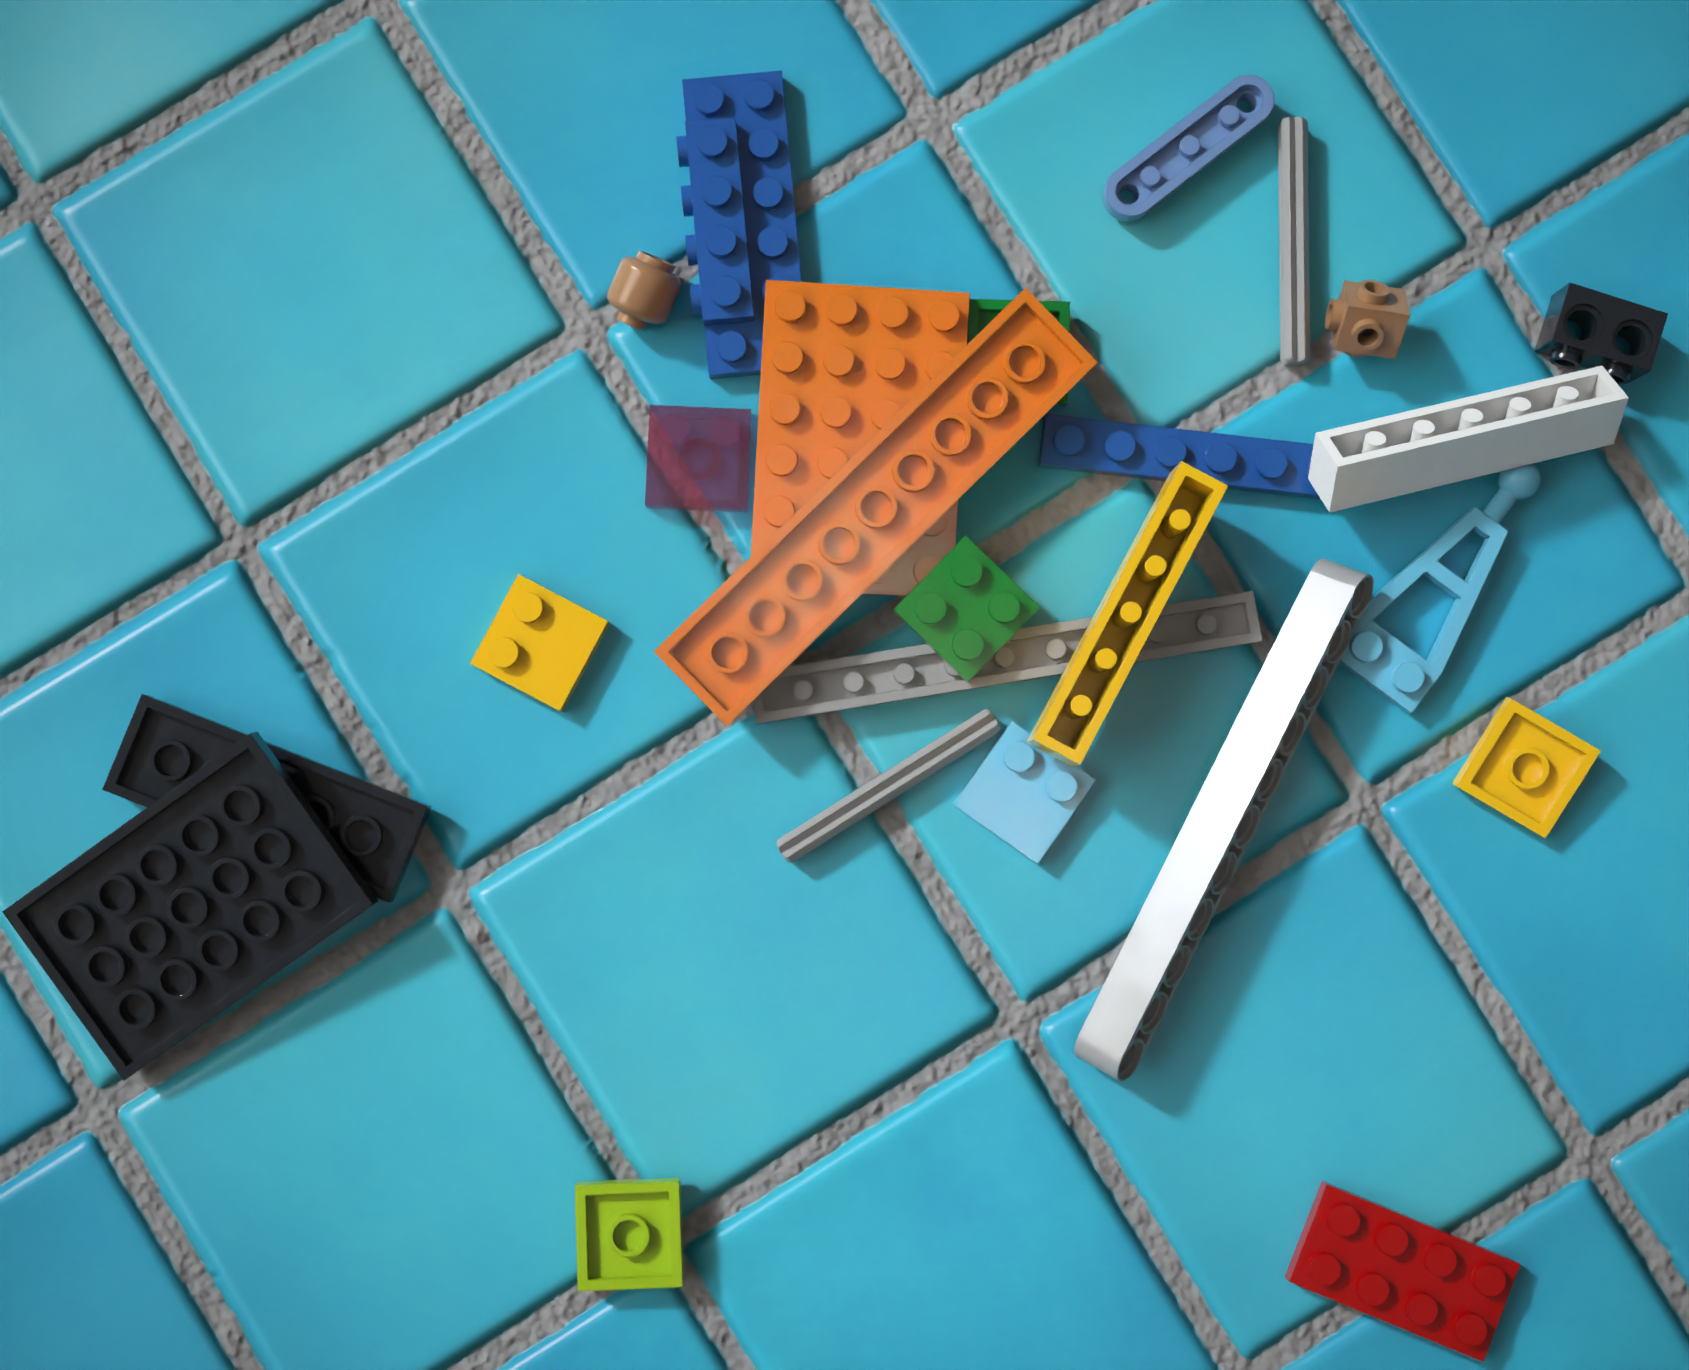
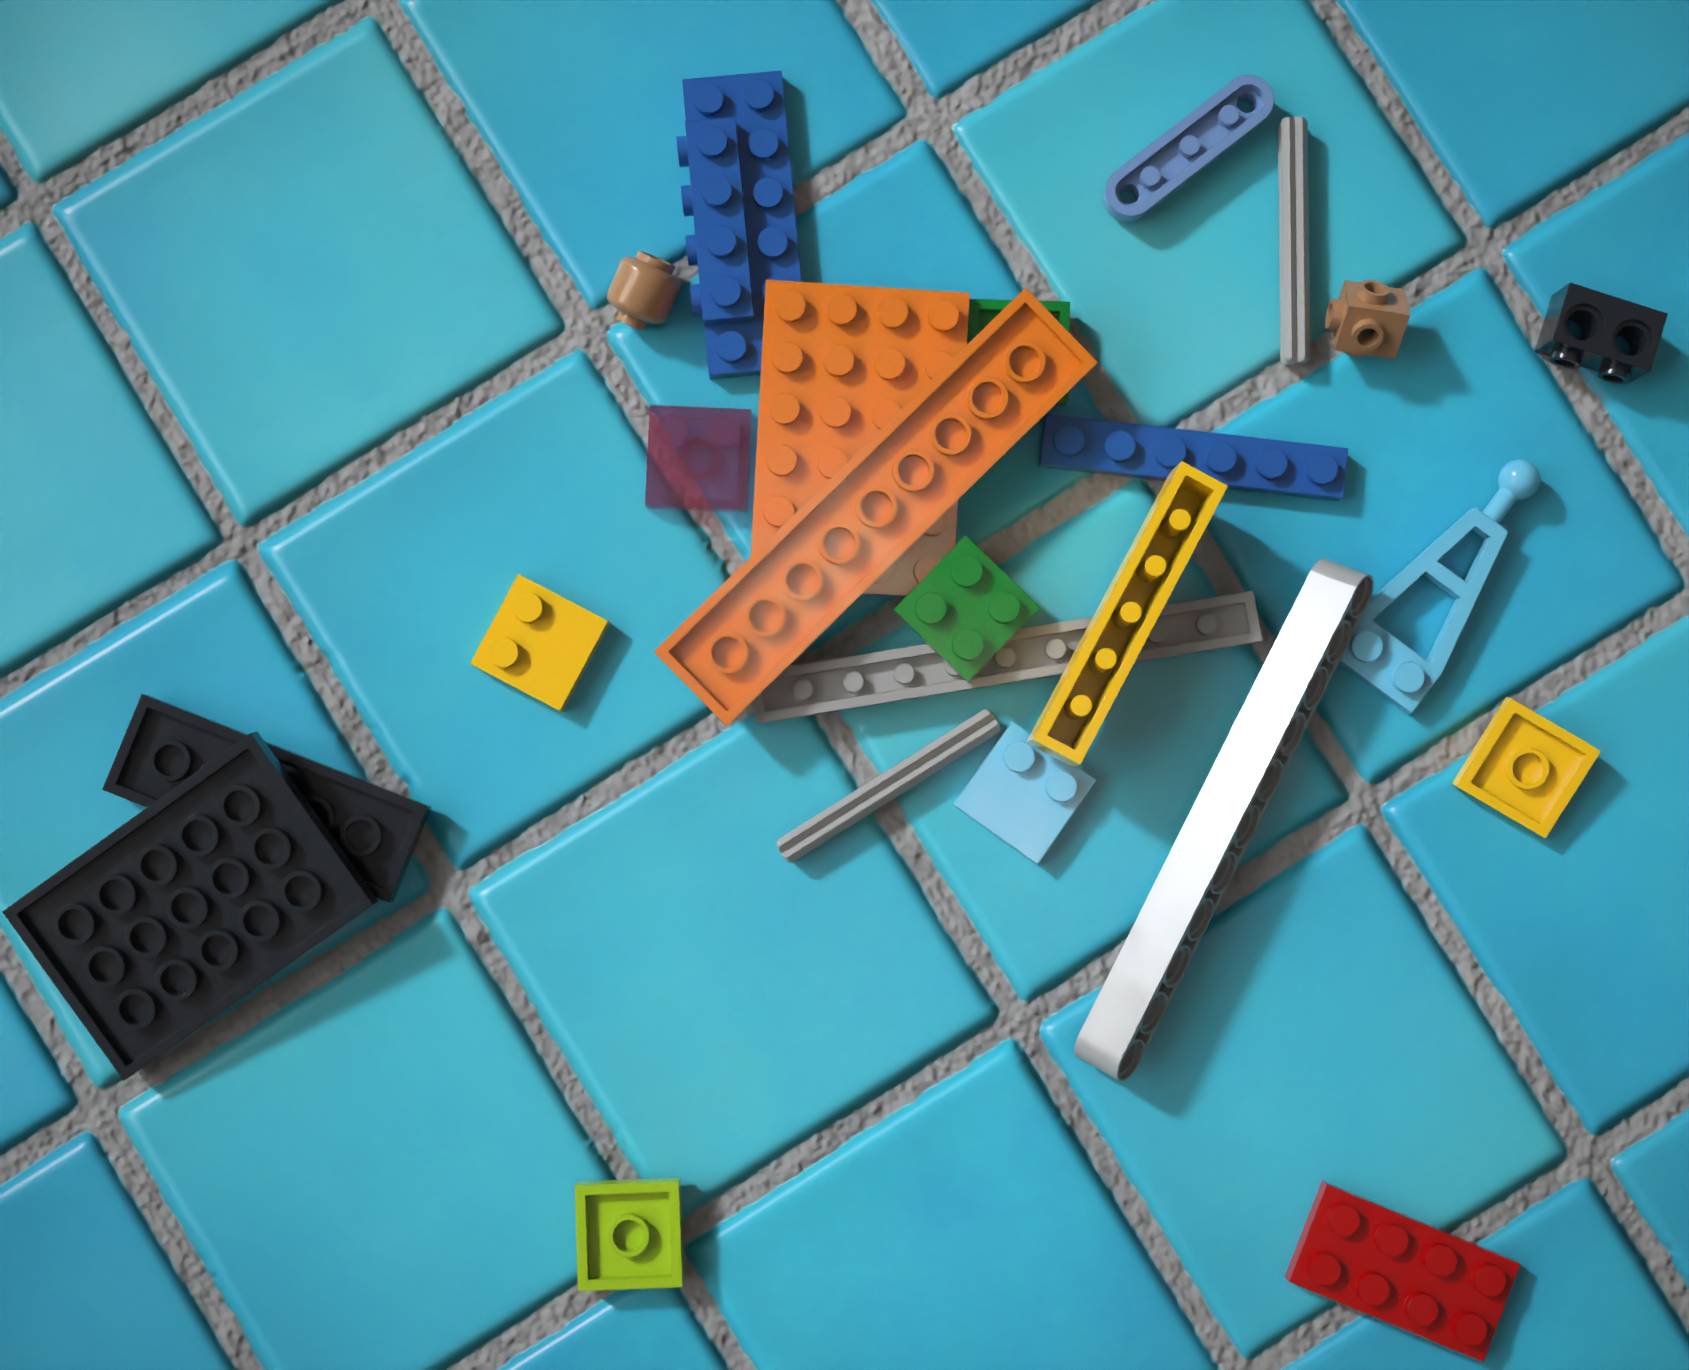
(1466, 438): white brick -> none

